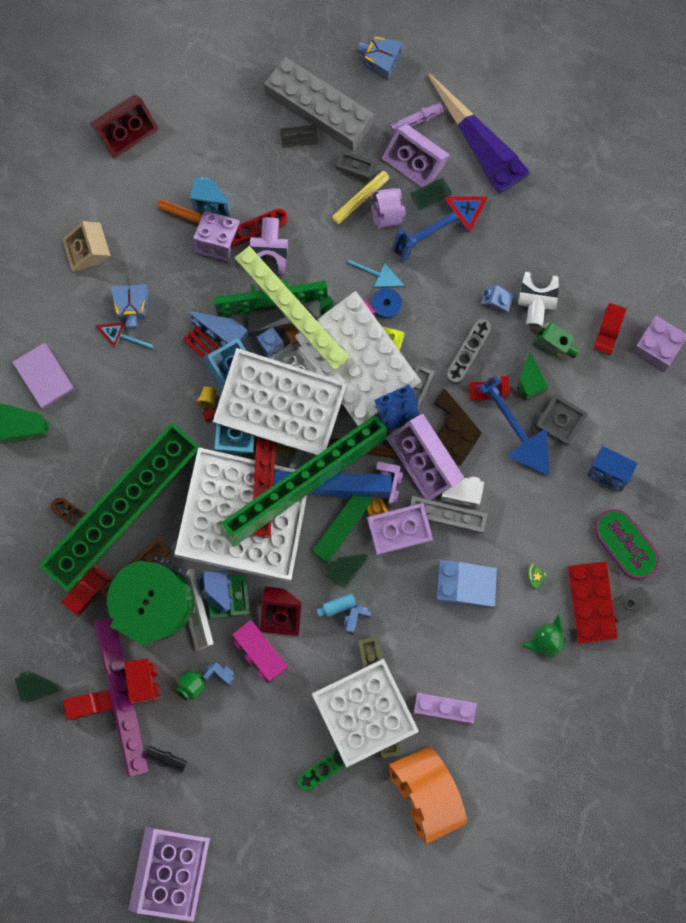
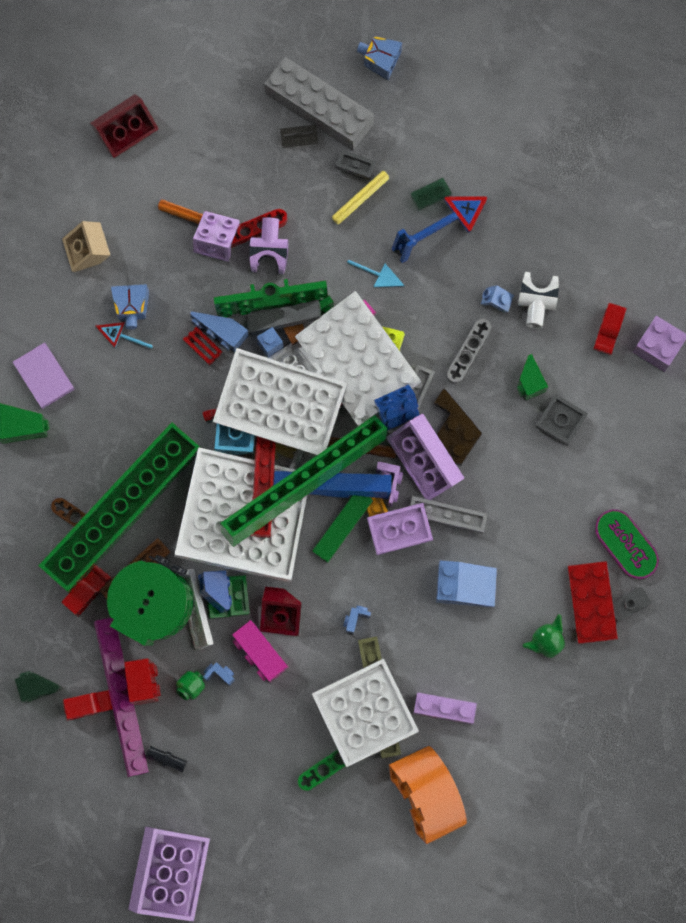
(207, 398): yellow piece -> none
(208, 197): dark azure slope -> none
(220, 361): dark azure slope -> none
(292, 308): yellowish green plate -> none
(337, 606): medium azure cylinder -> none
(345, 569): clear green slope -> none
(387, 207): lavender brick -> none
(392, 297): blue piece -> none
(415, 156): lavender slope -> none
(416, 118): lavender pin -> none
(465, 492): white slope -> none
(494, 156): dark purple plate -> none
(503, 388): red bracket -> none
(532, 451): blue piece -> none
(535, 575): bright green tile -> none
(555, 341): green torso -> none
(612, 469): blue brick -> none

